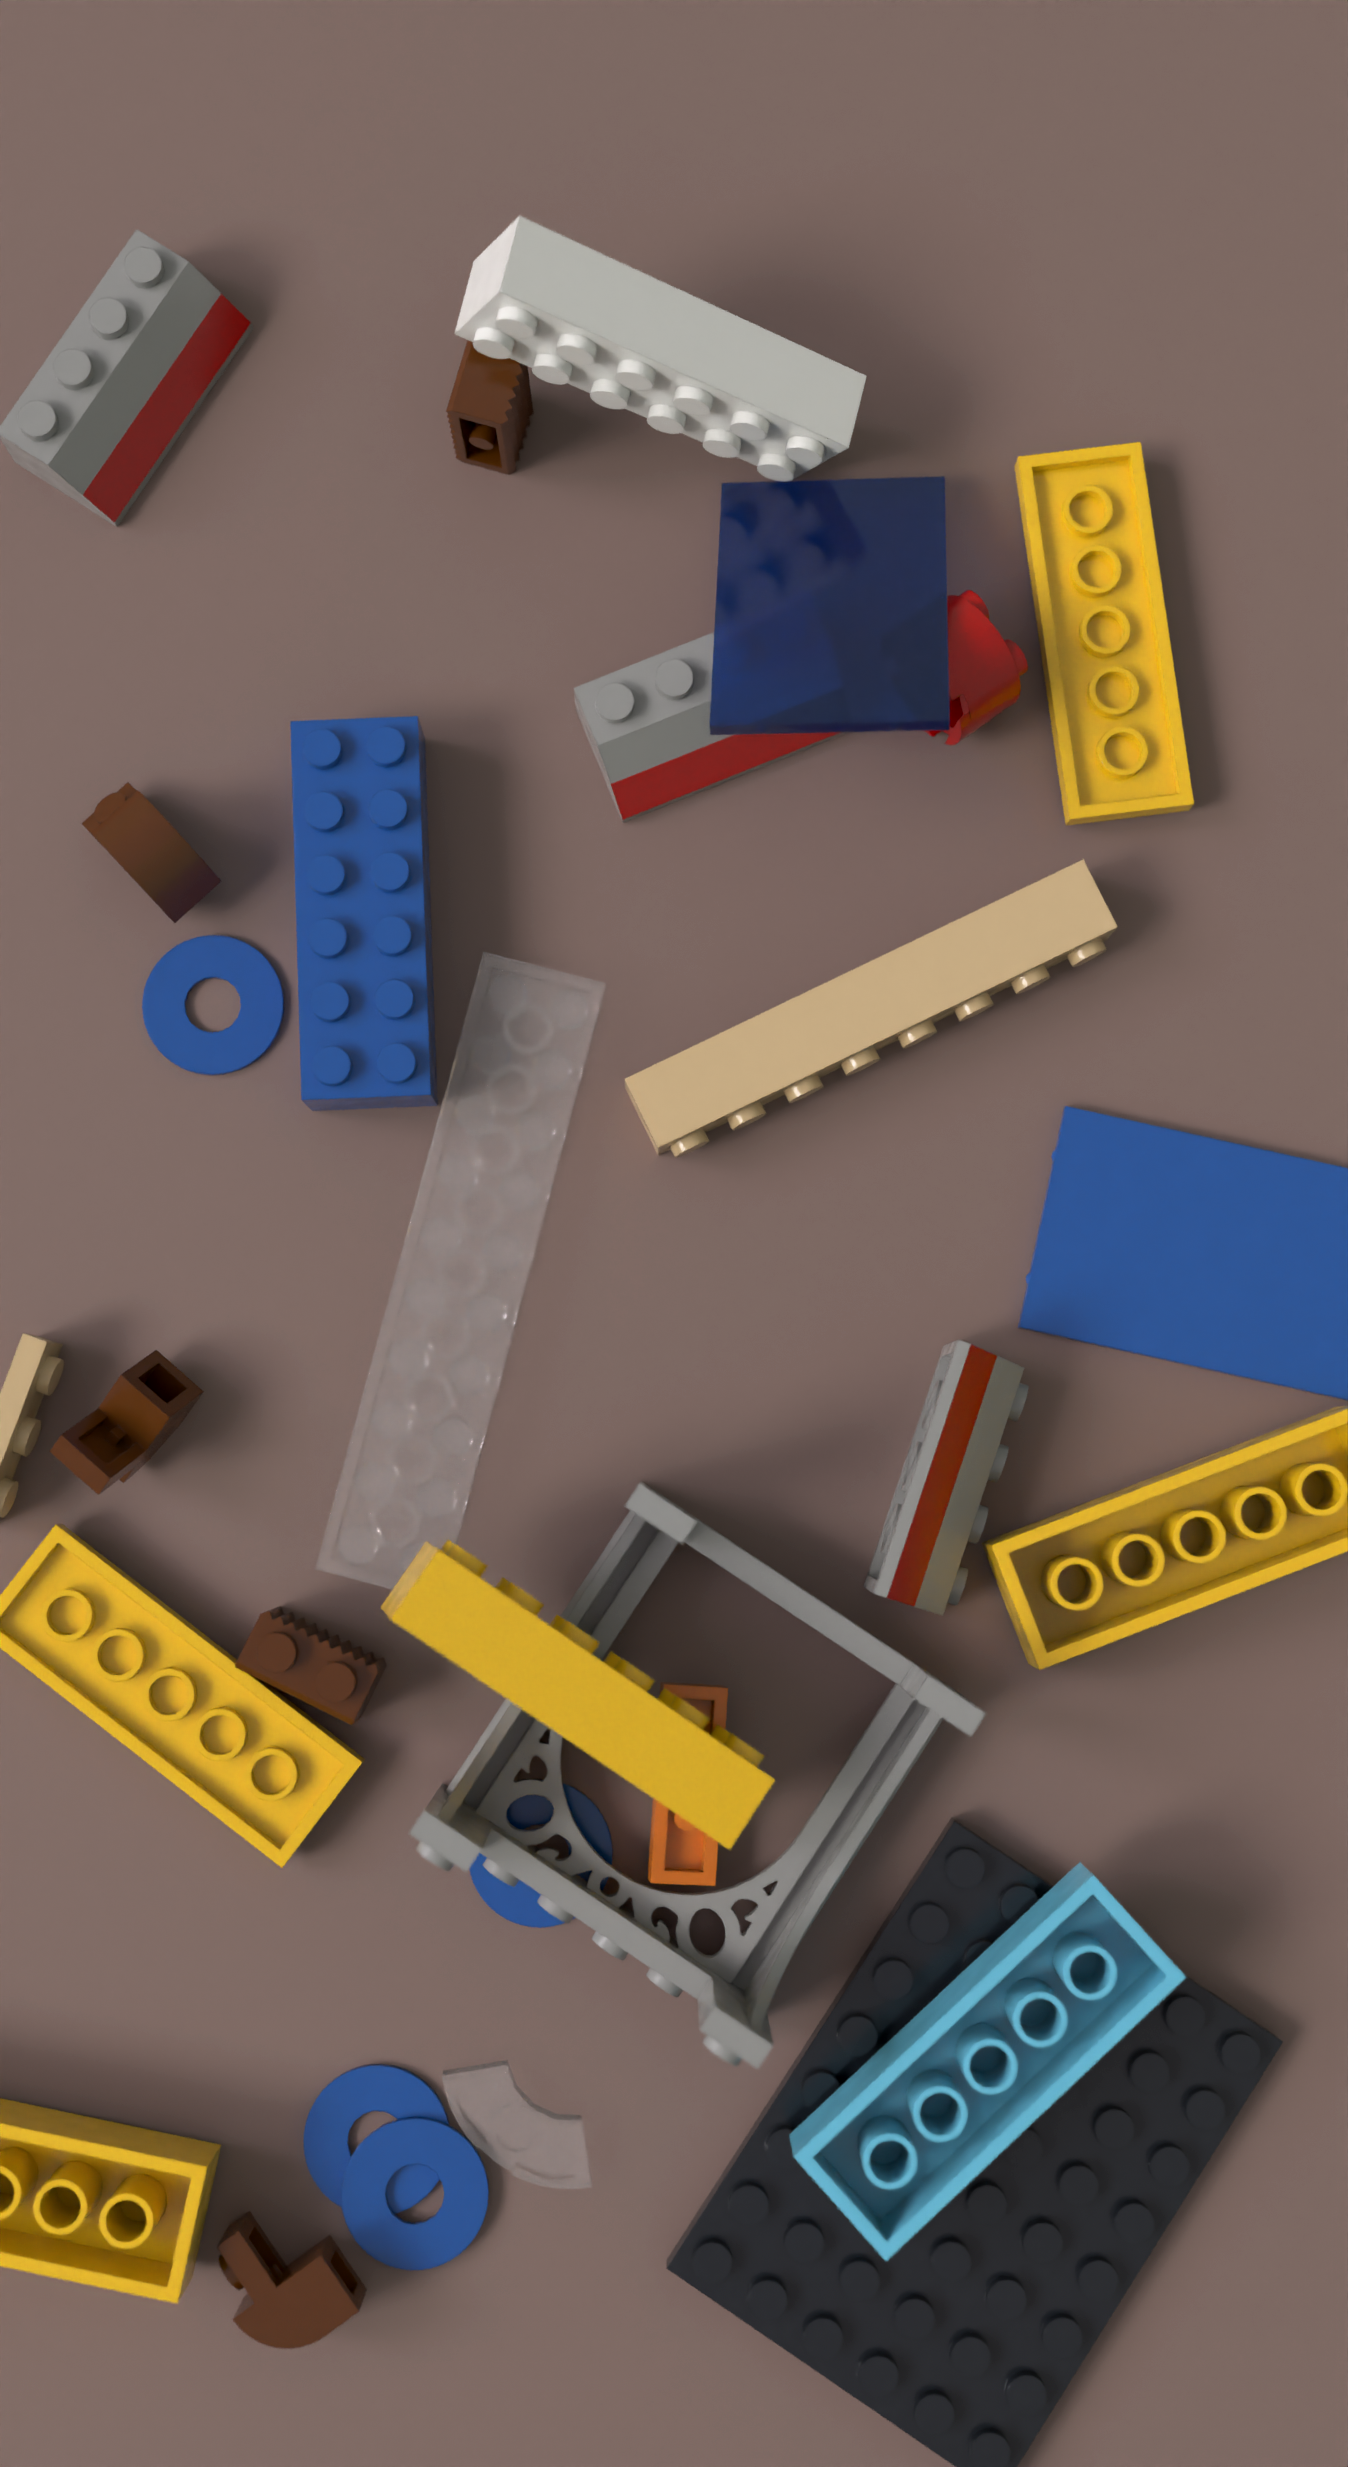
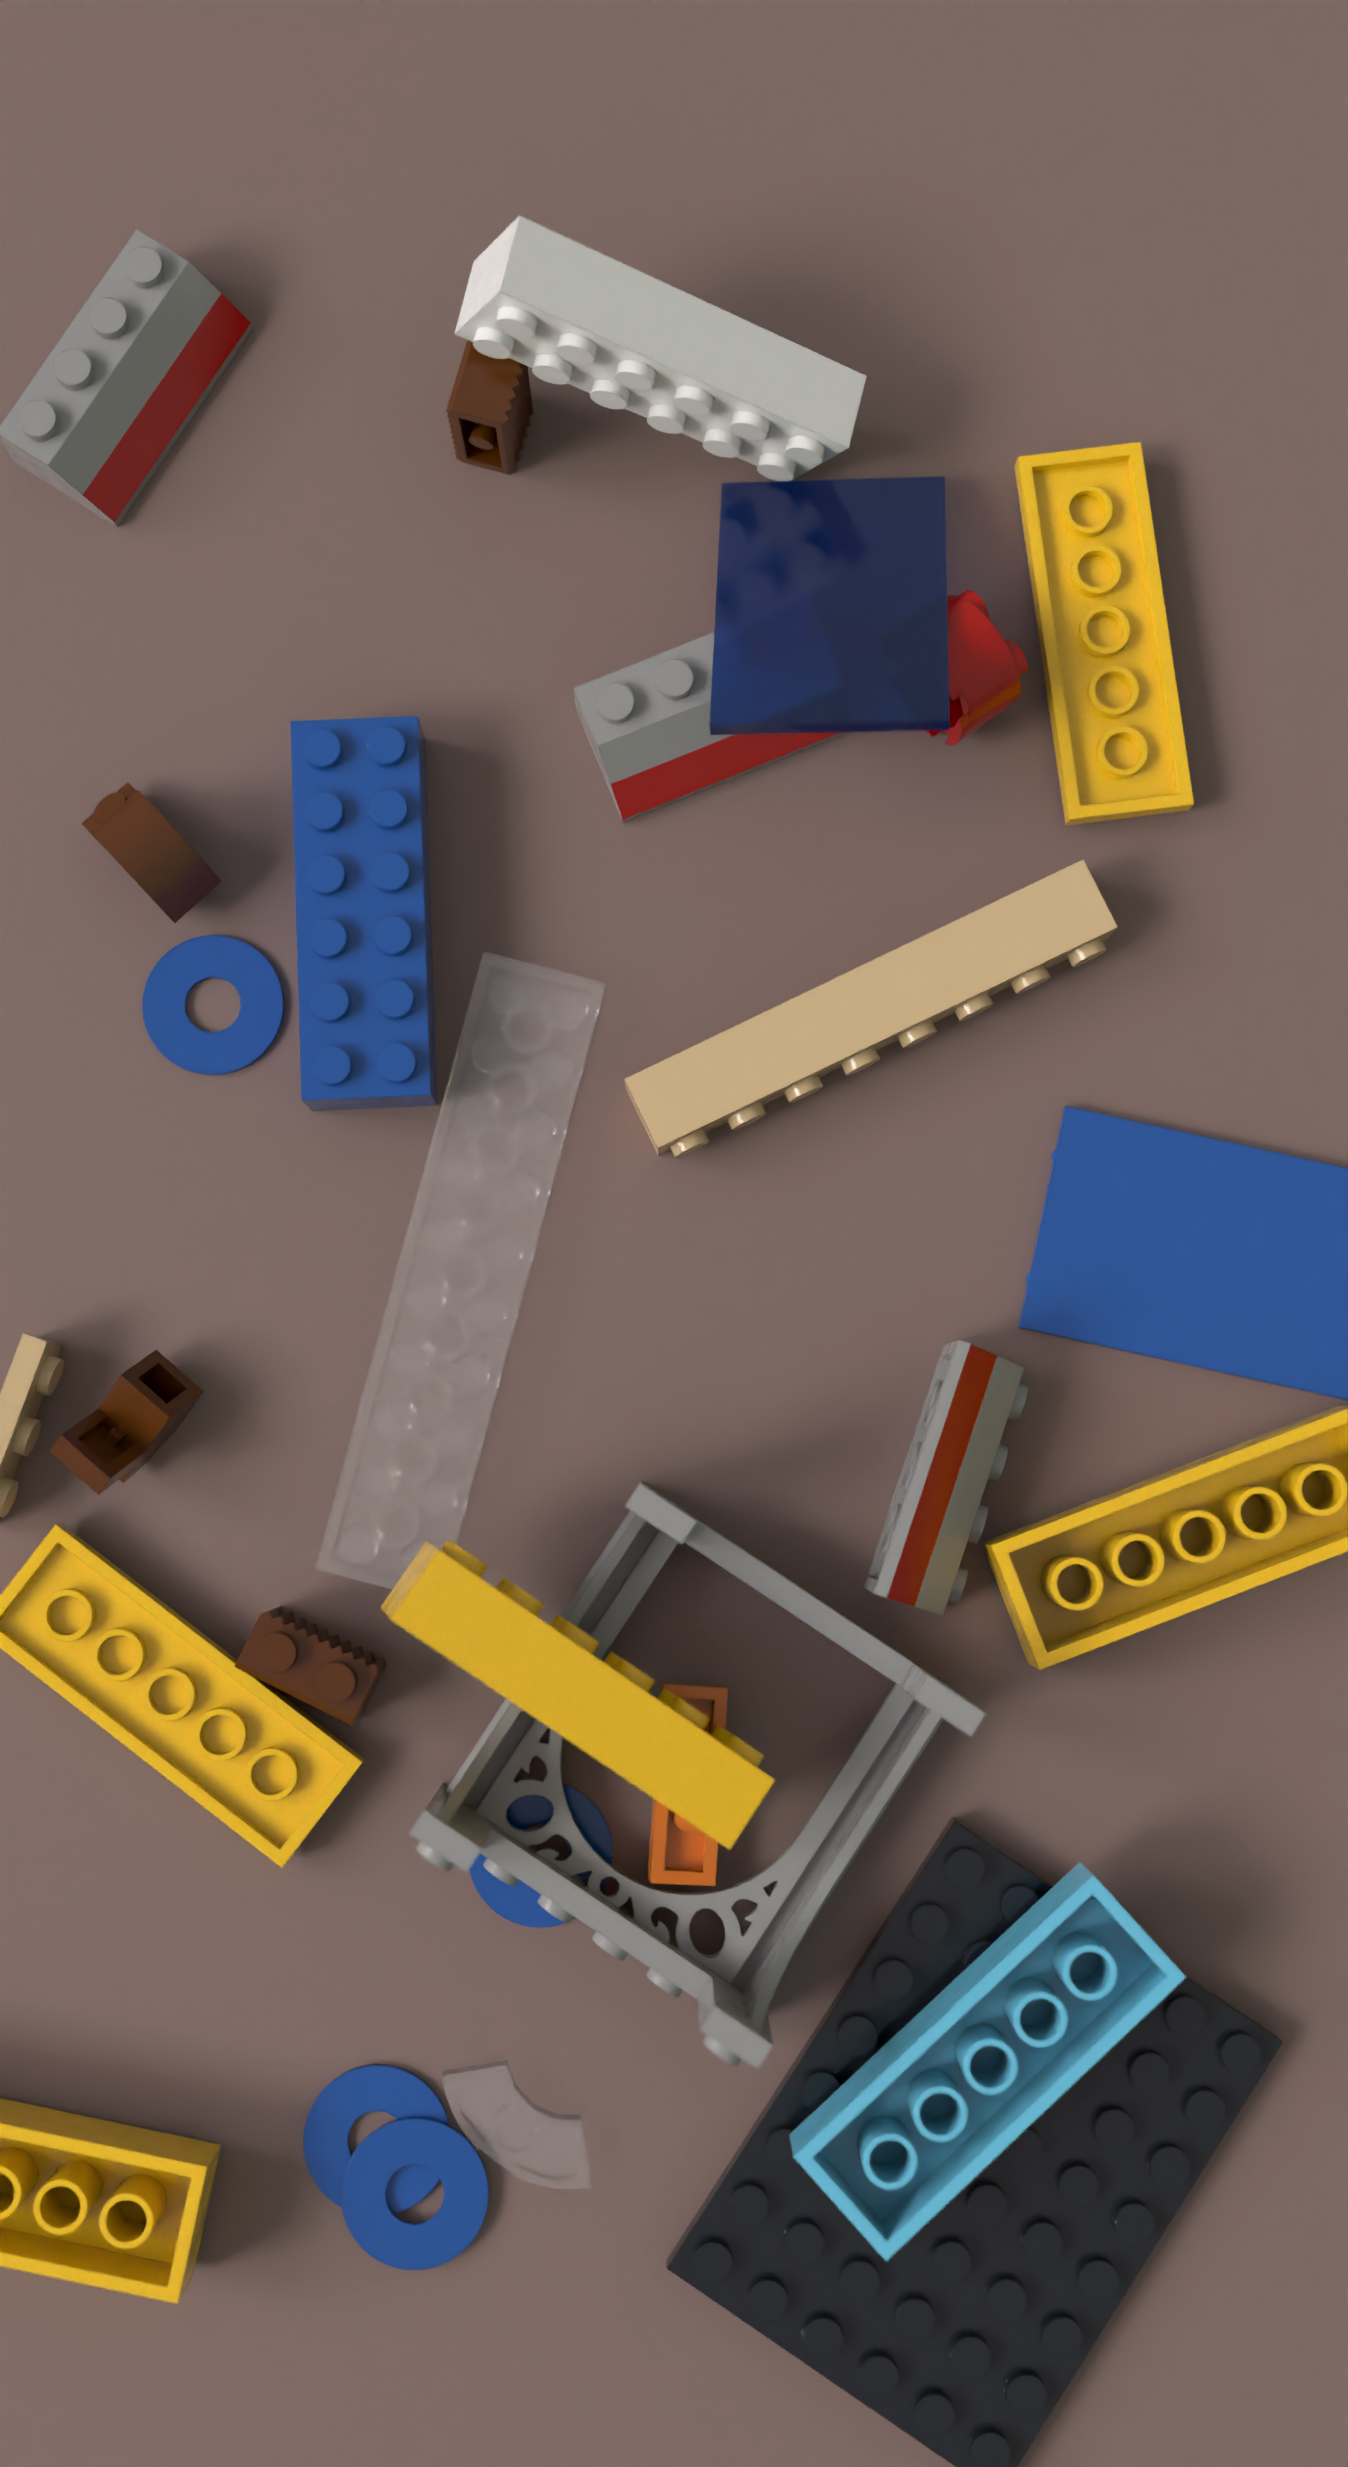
(289, 2302): reddish brown brick -> none

